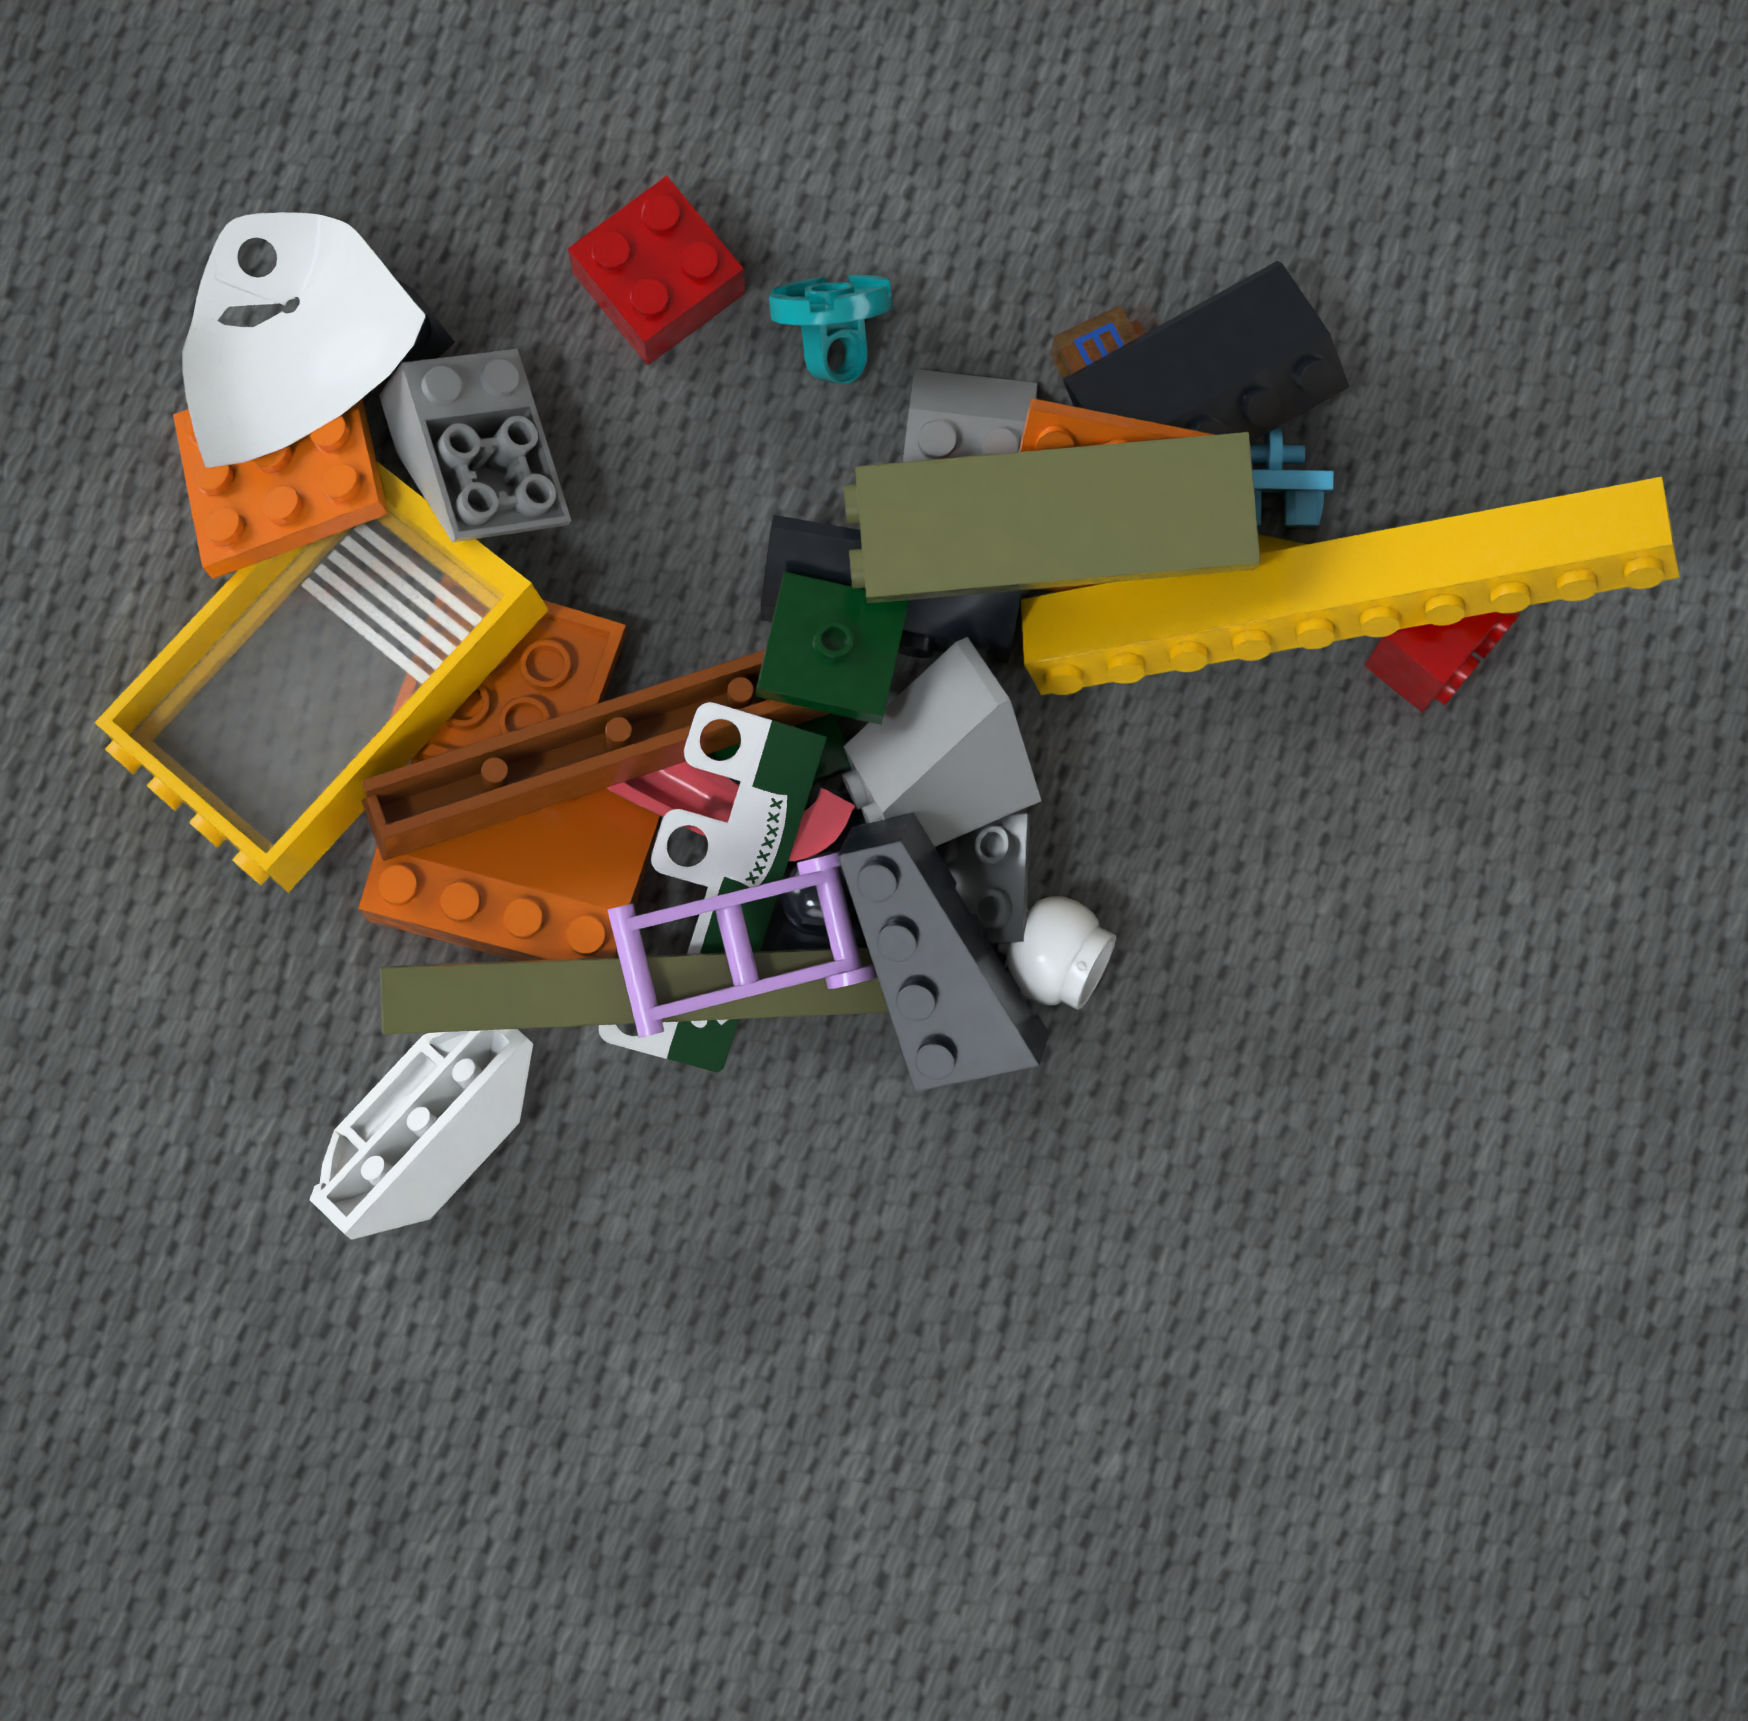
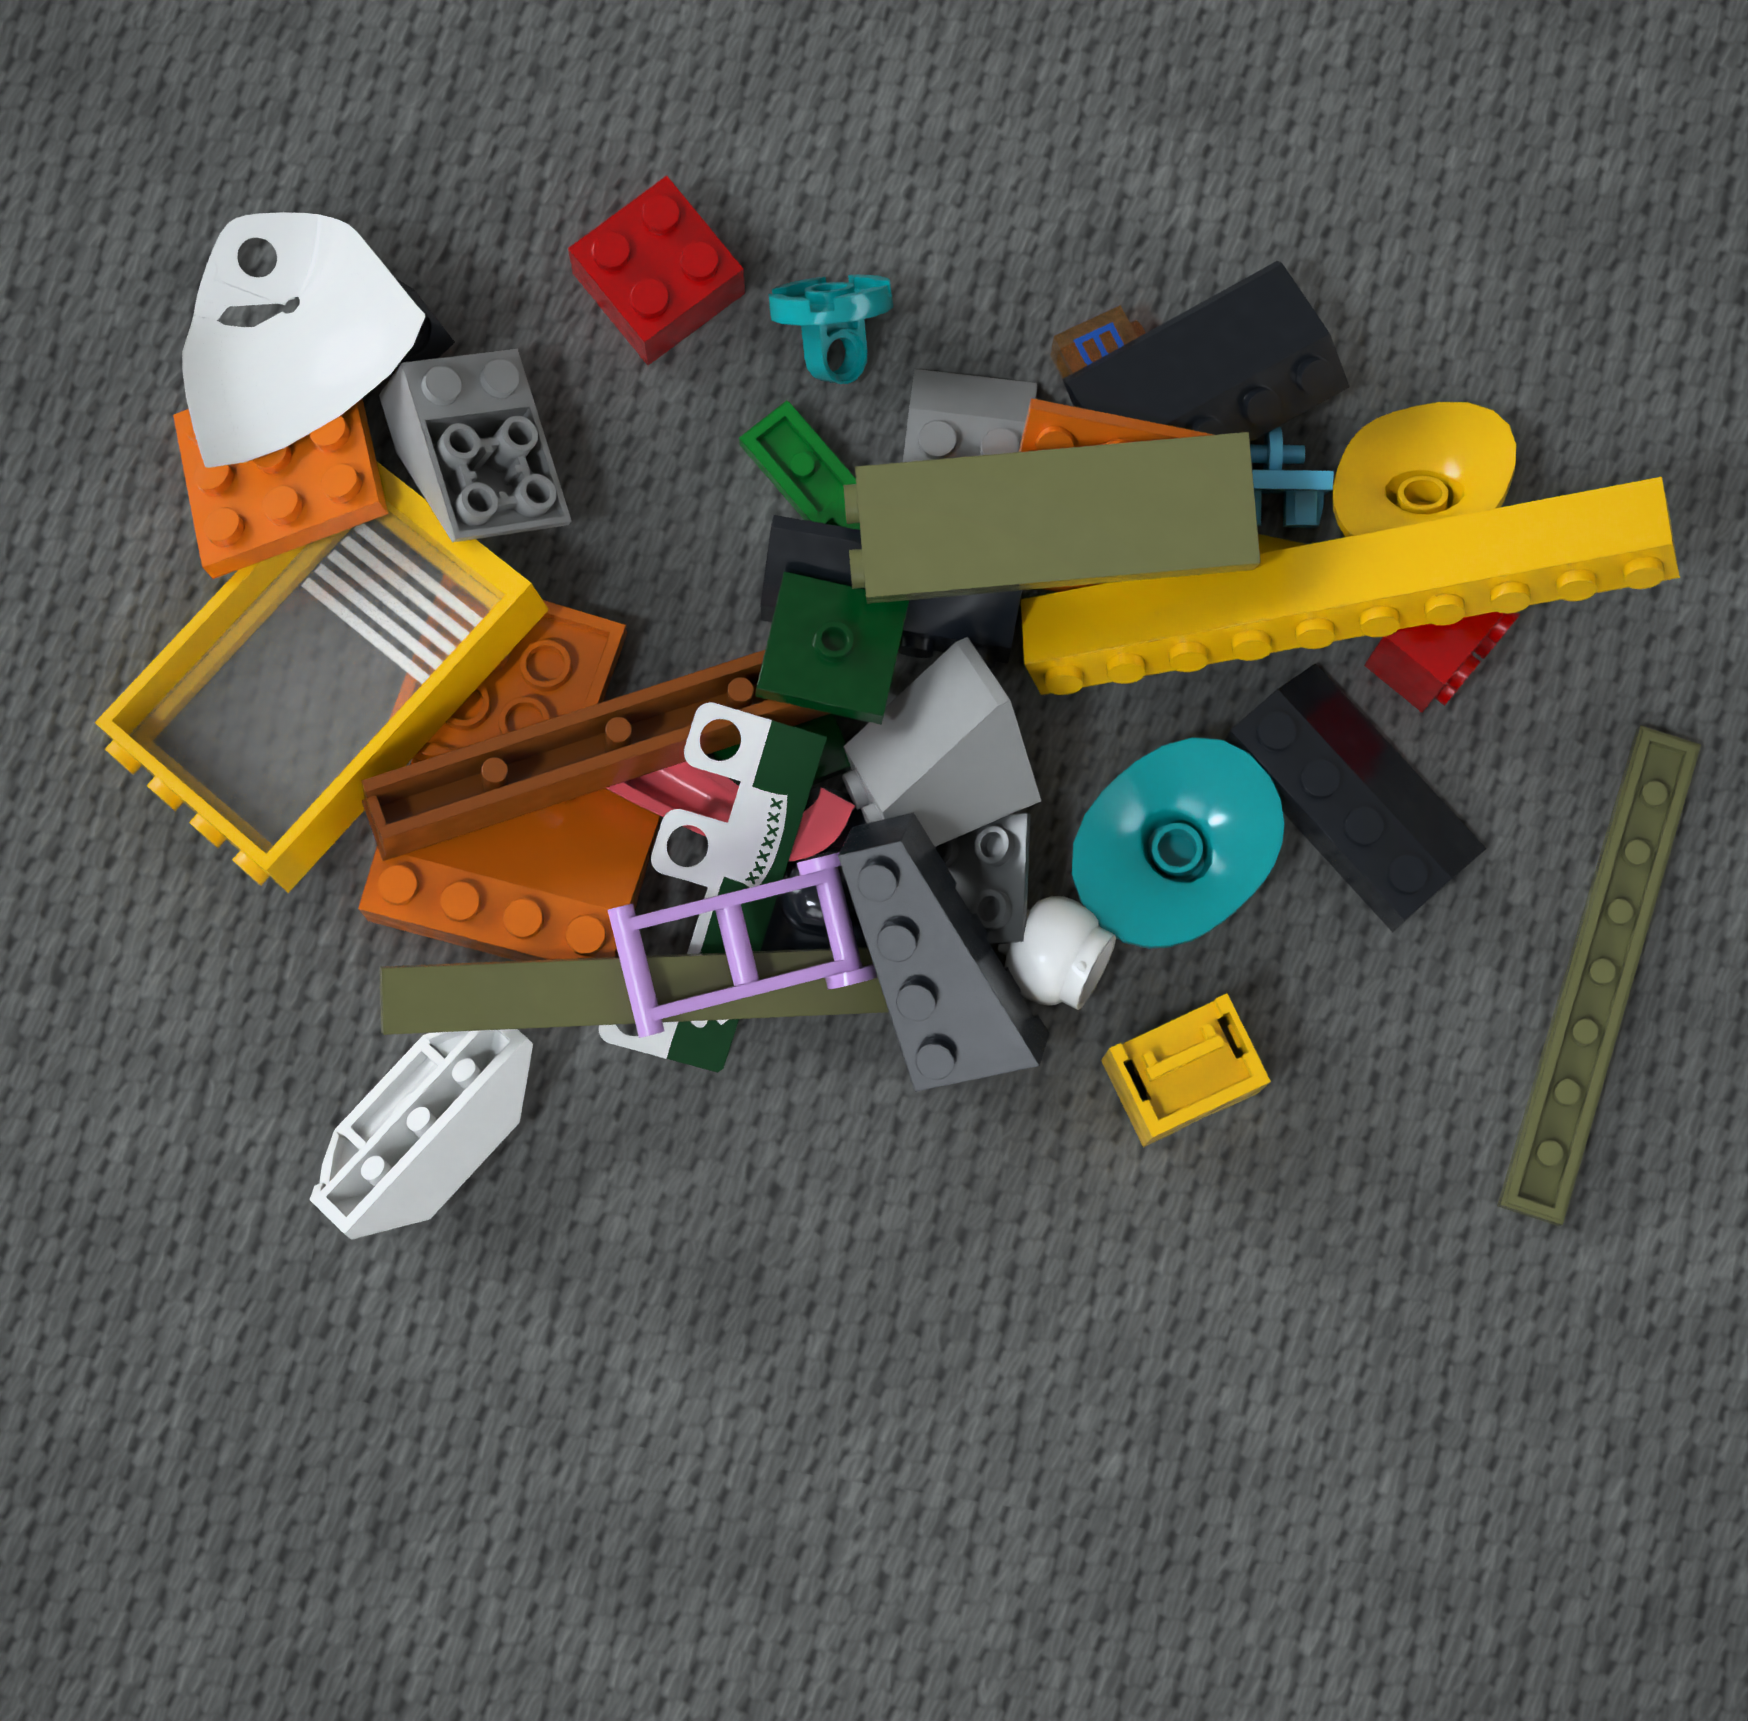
(800, 465): none -> green hinge
(1178, 842): none -> teal hat
(1187, 1070): none -> yellow piece
(1355, 796): none -> black slope
(1423, 467): none -> yellow hat
(1599, 976): none -> olive tile

